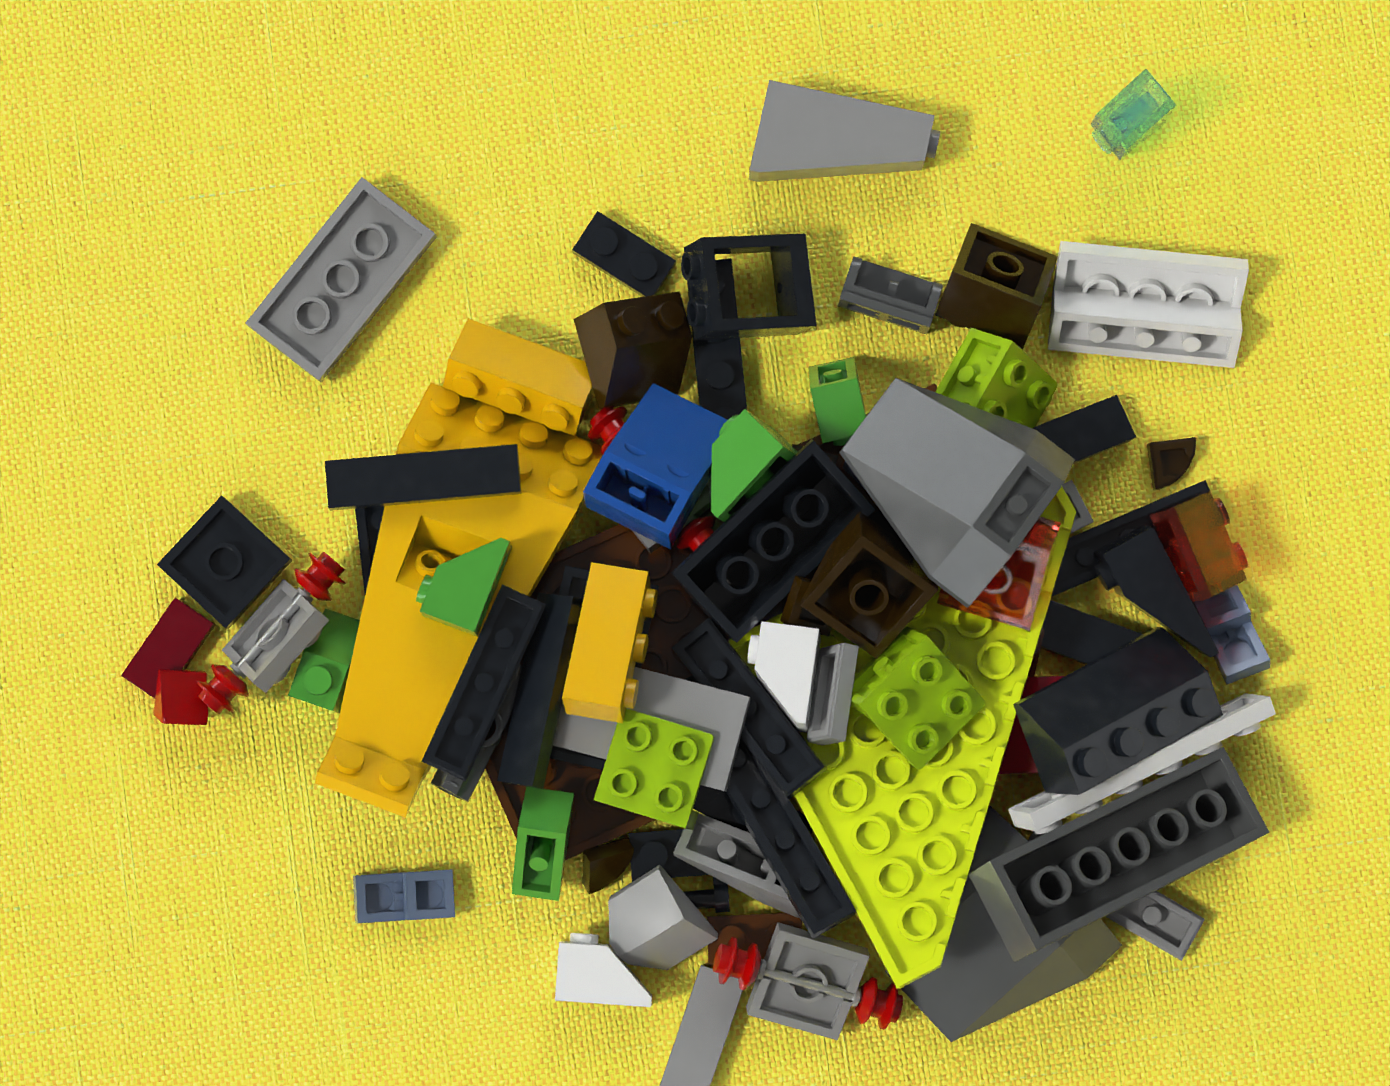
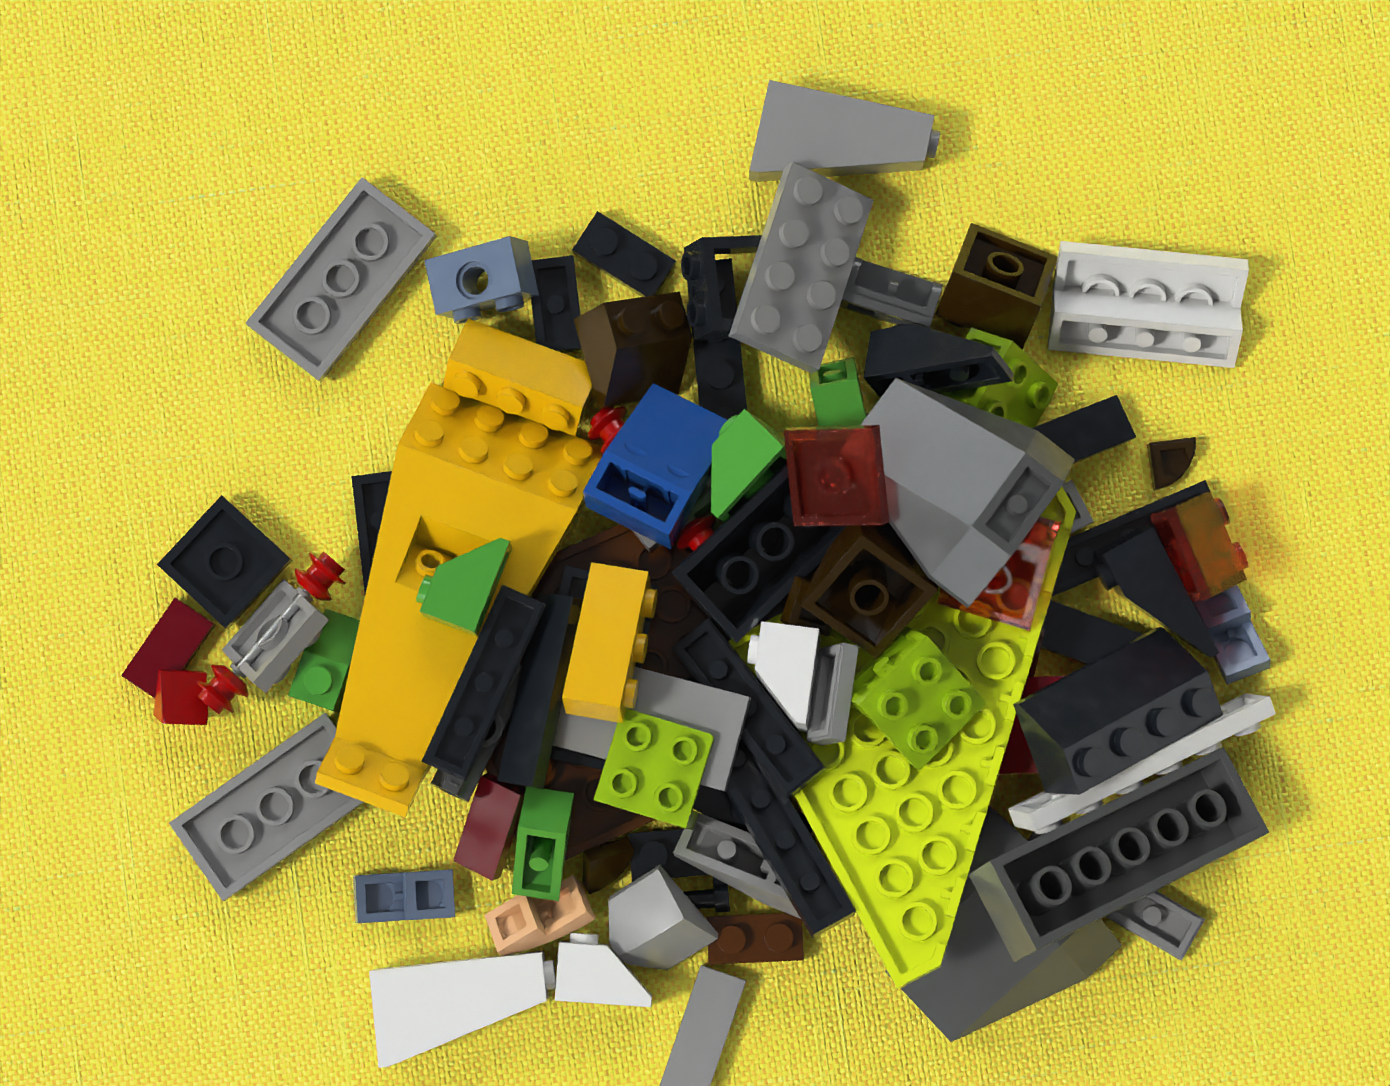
(264, 812): none -> light grey plate
(423, 477): black tile -> none
(444, 1000): none -> white slope
(456, 274): none -> sand blue brick
(490, 827): none -> dark red tile
(531, 922): none -> light nougat slope
(556, 304): none -> black plate
(801, 268): none -> light grey plate
(808, 982): light grey plate -> none
(836, 475): none -> clear red plate
(931, 360): none -> black slope
(1132, 115): clear light blue slope -> none

